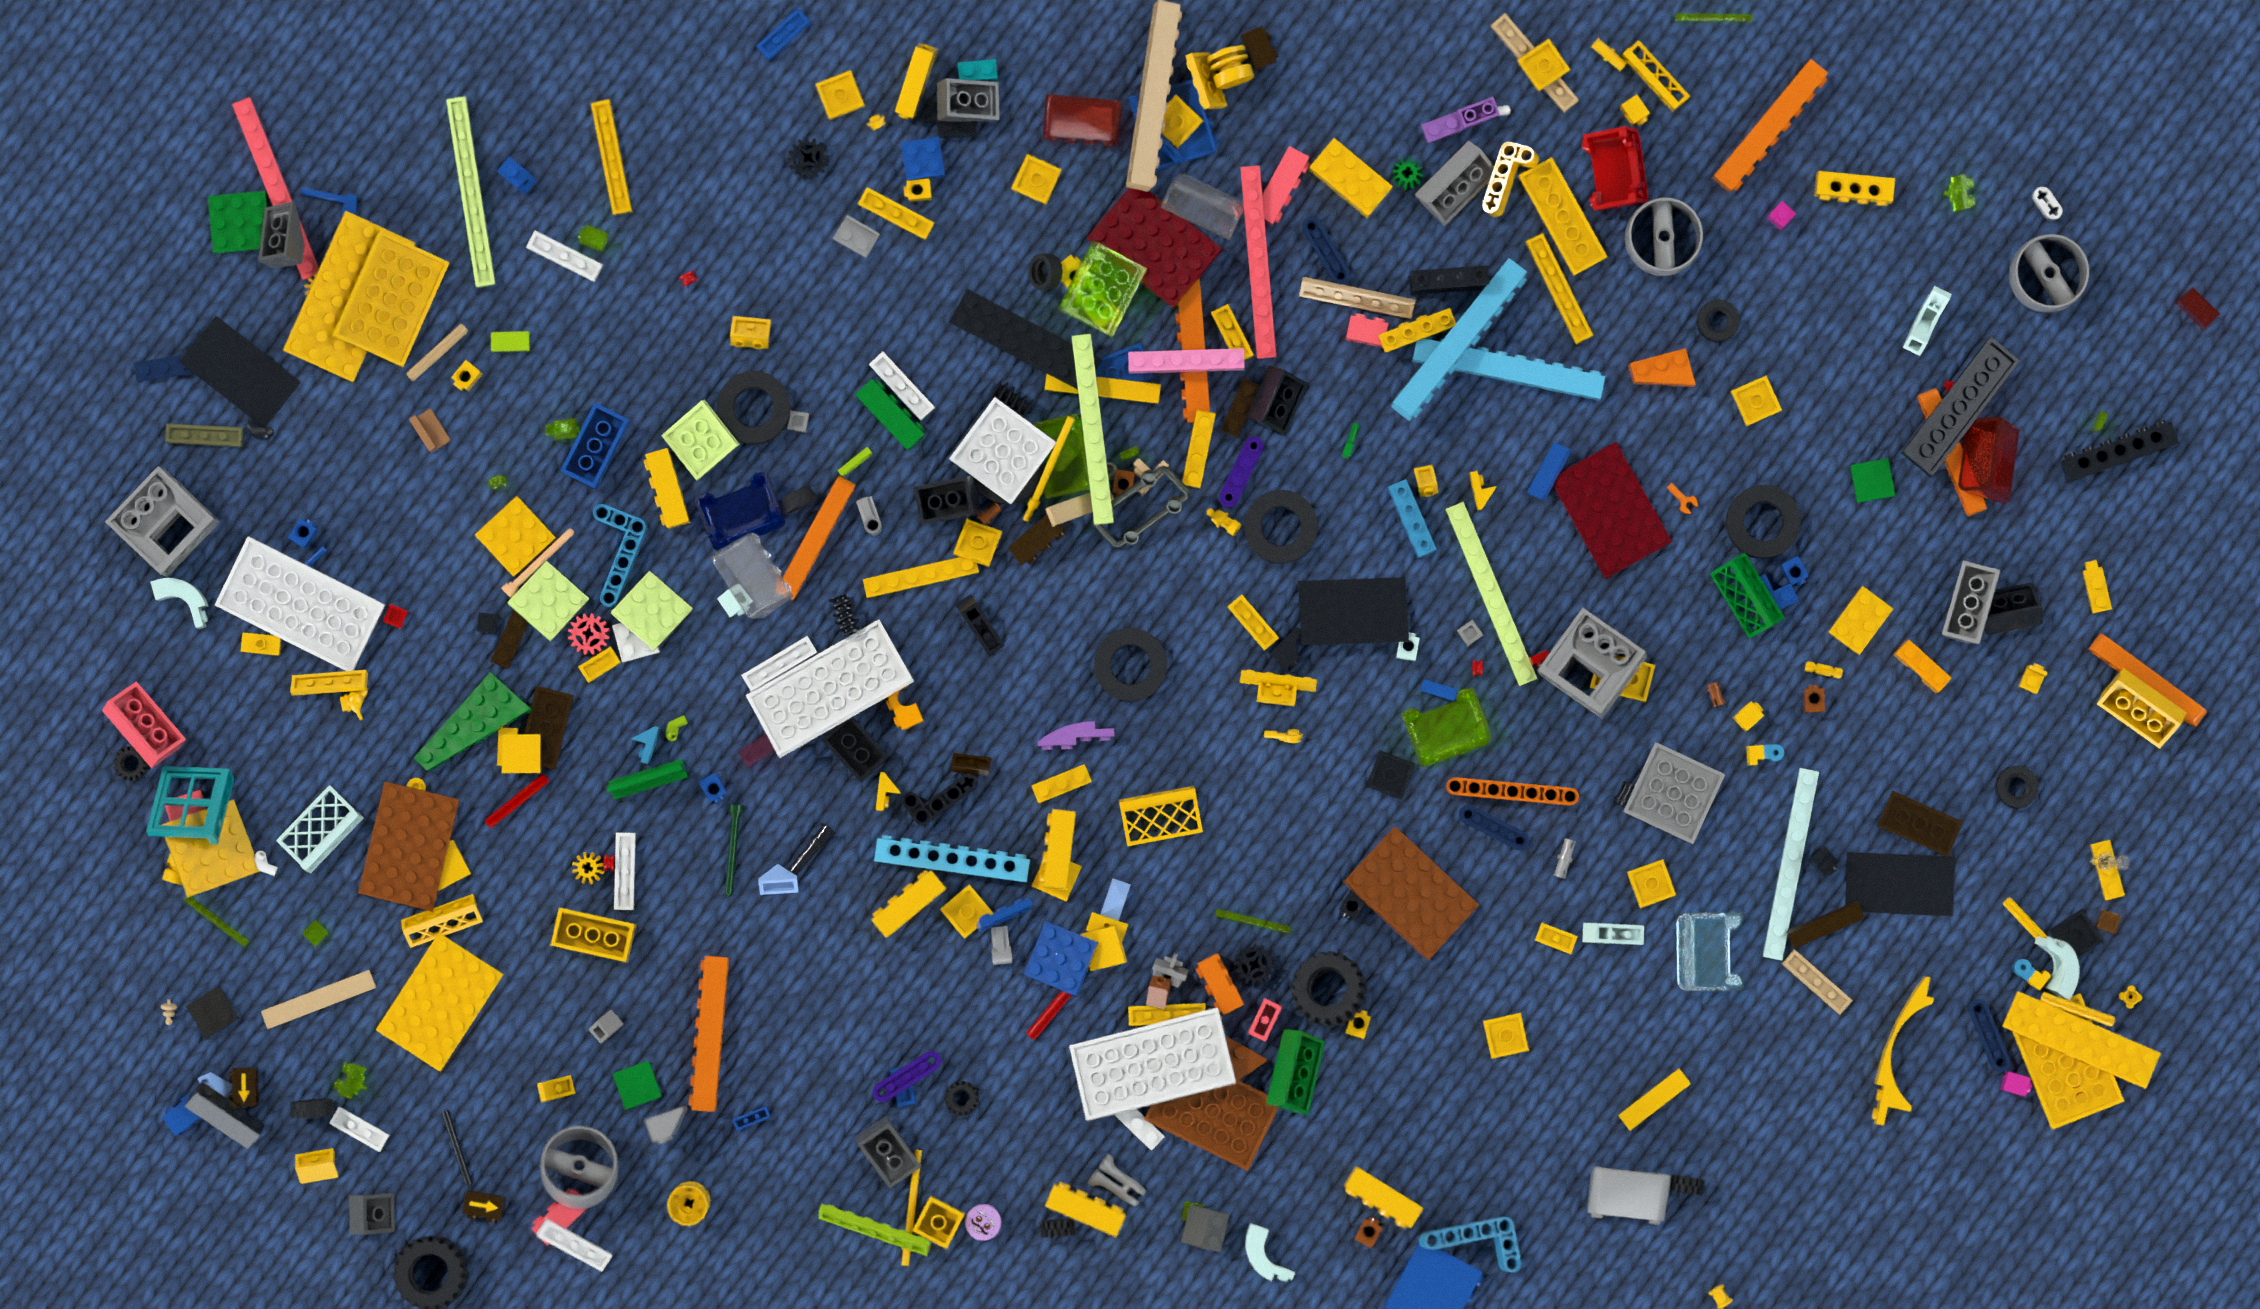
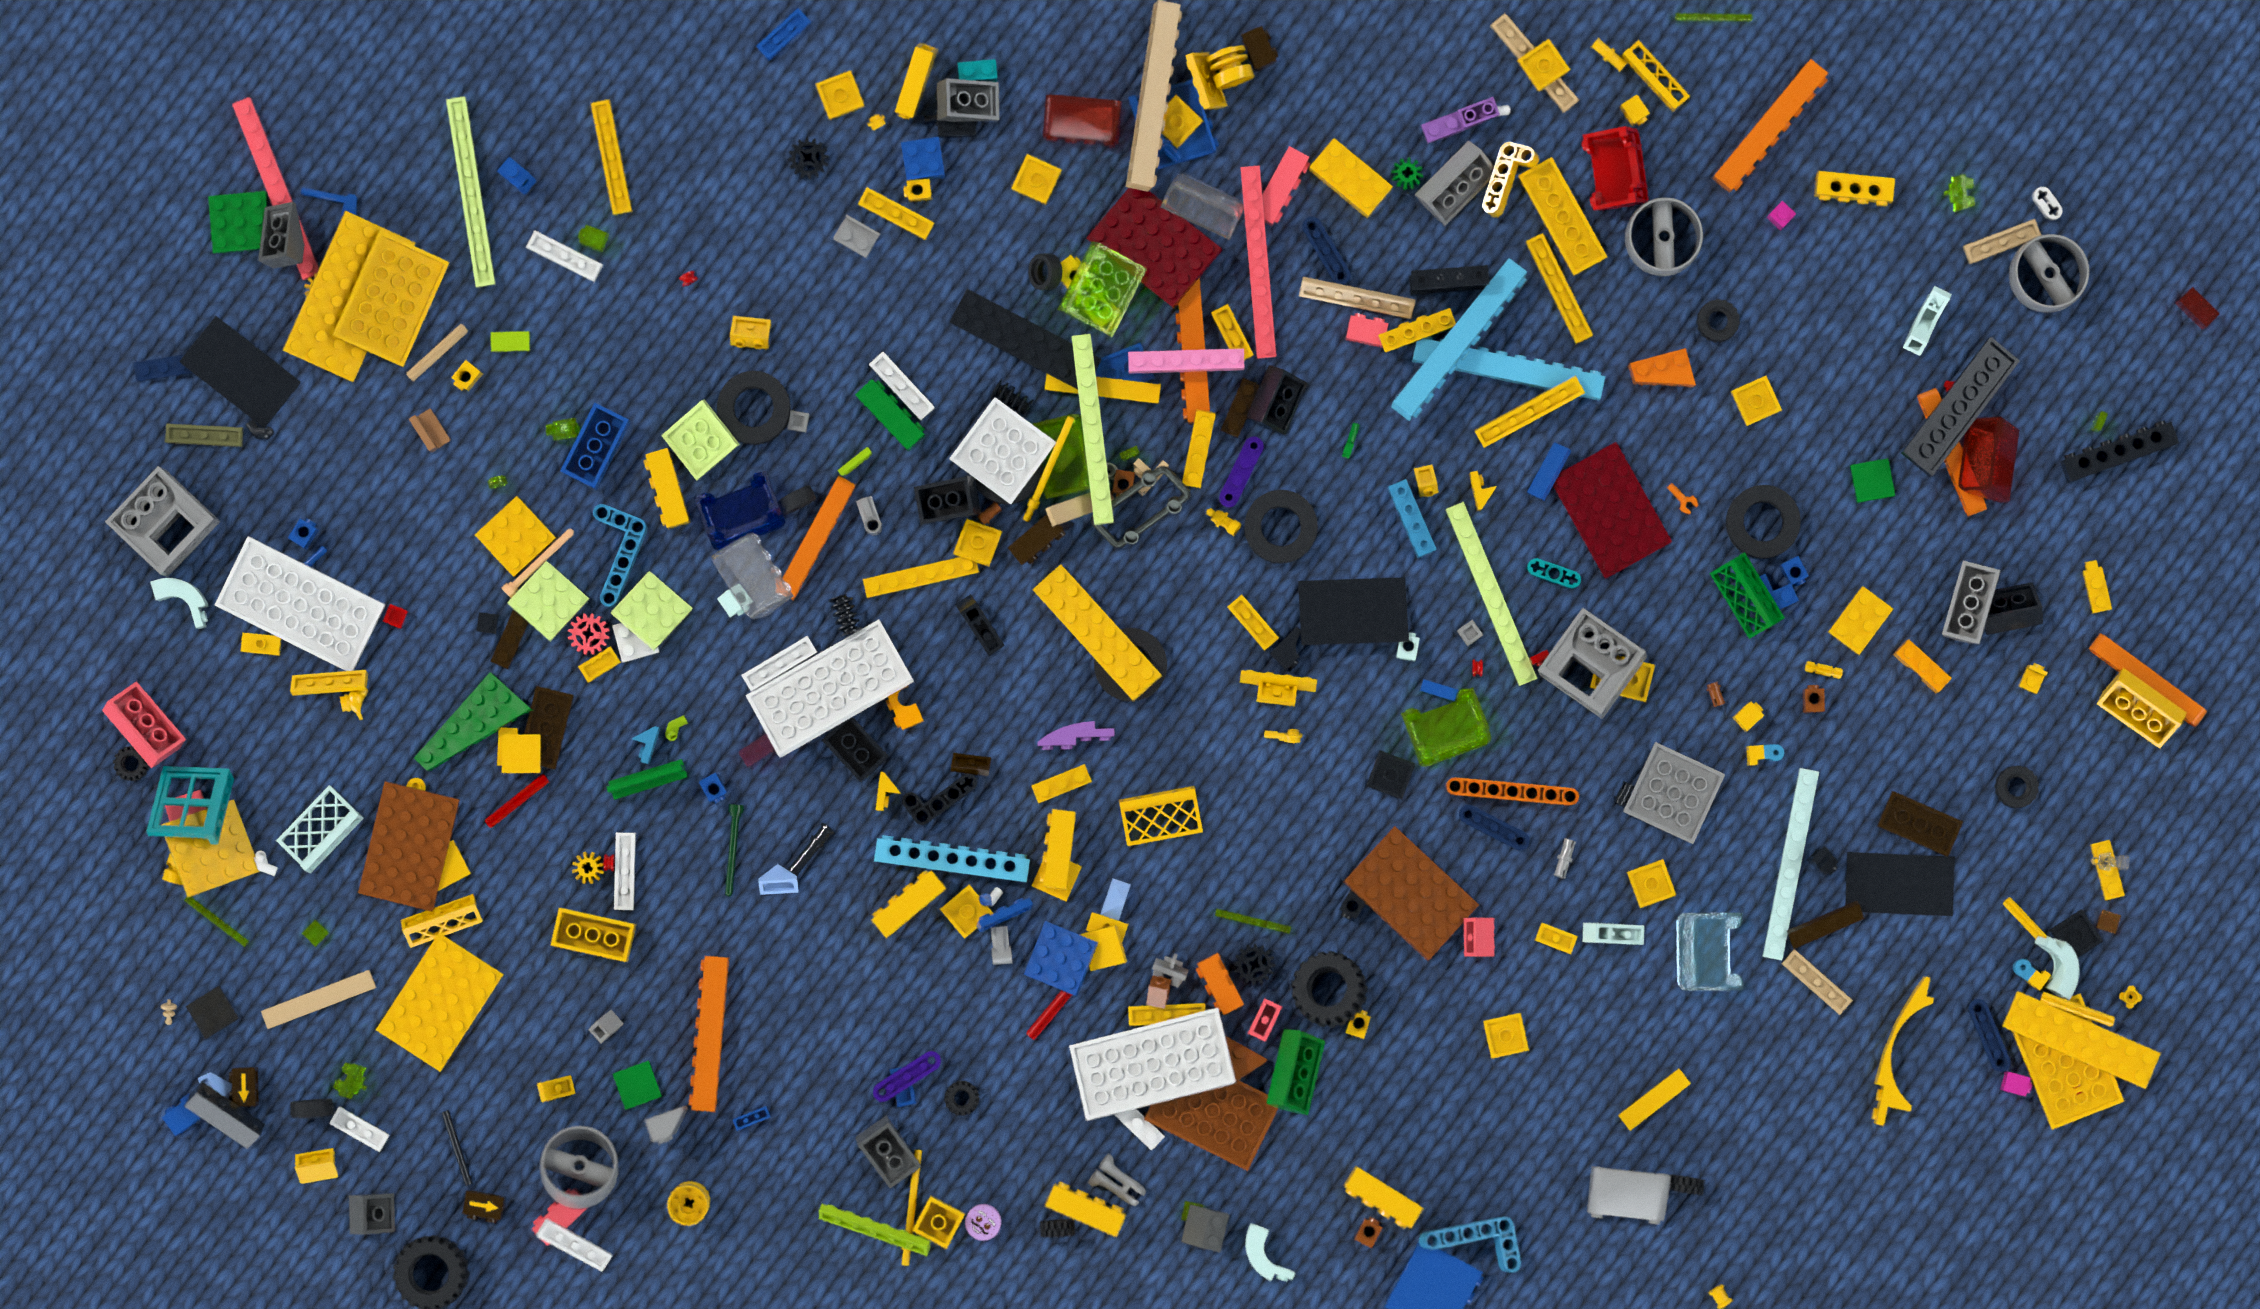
(990, 899): none -> arm
(1097, 632): none -> yellow plate
(1479, 937): none -> coral brick
(1529, 411): none -> yellow plate
(1542, 563): none -> teal beam
(2001, 241): none -> tan tile

